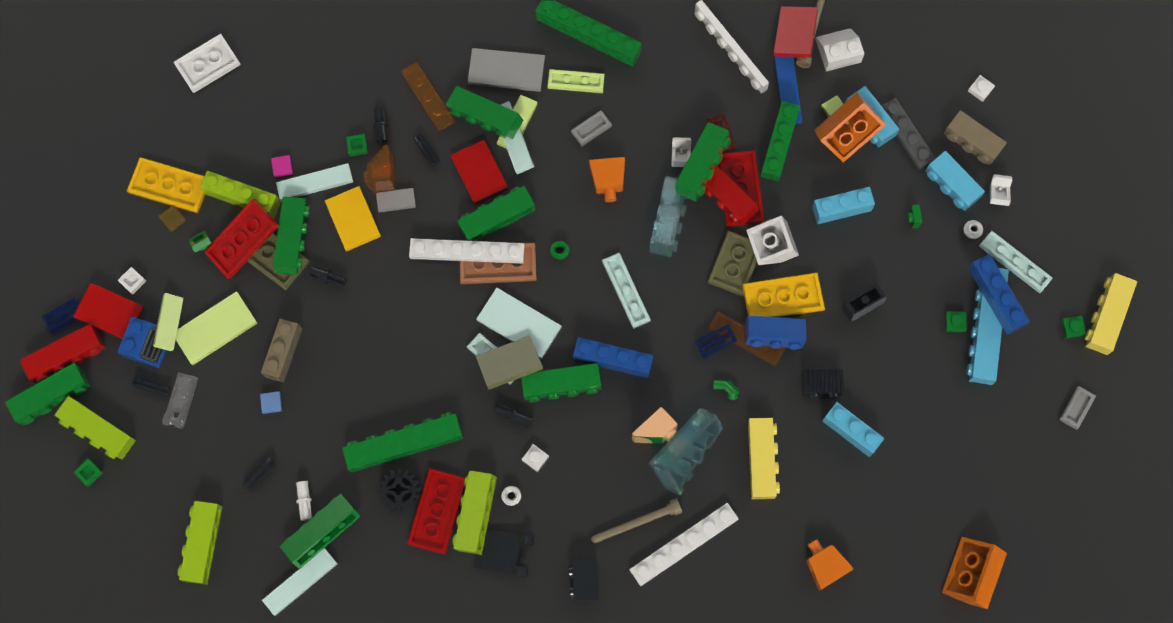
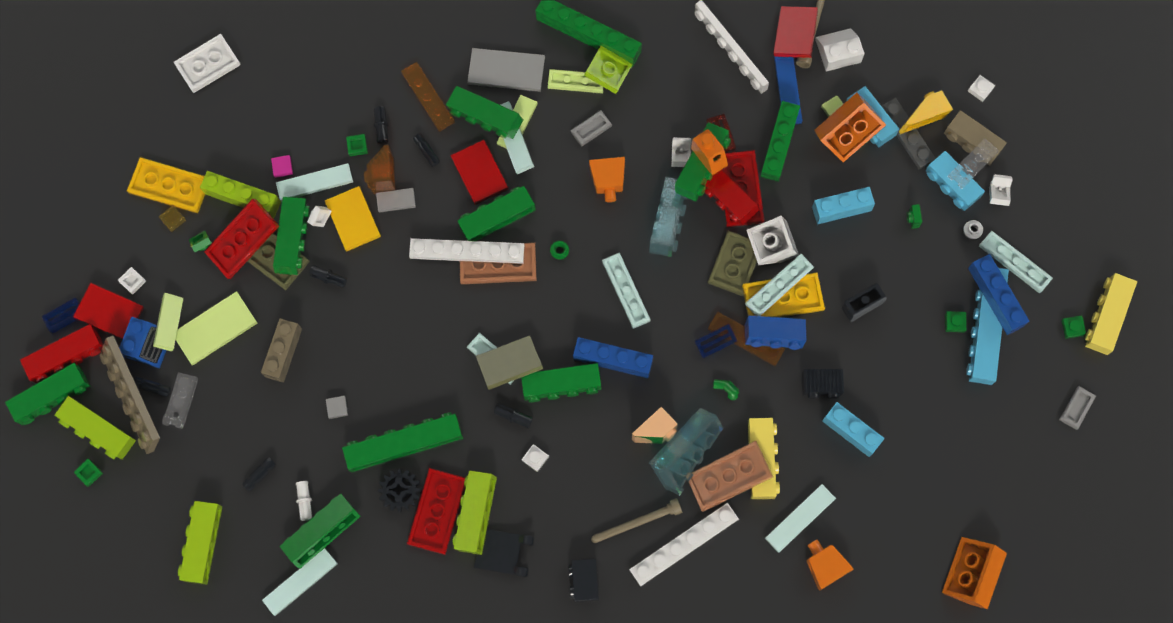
(128, 392): none -> dark tan plate
(271, 402): medium blue tile -> none
(319, 216): none -> white plate
(337, 407): none -> light grey tile
(511, 489): white plate -> none
(517, 320): light aqua tile -> none
(608, 69): none -> lime plate
(706, 149): none -> orange torso
(729, 476): none -> nougat tile
(779, 285): none -> light aqua tile
(800, 518): none -> light aqua tile
(931, 109): none -> yellow slope
(973, 163): none -> clear plate

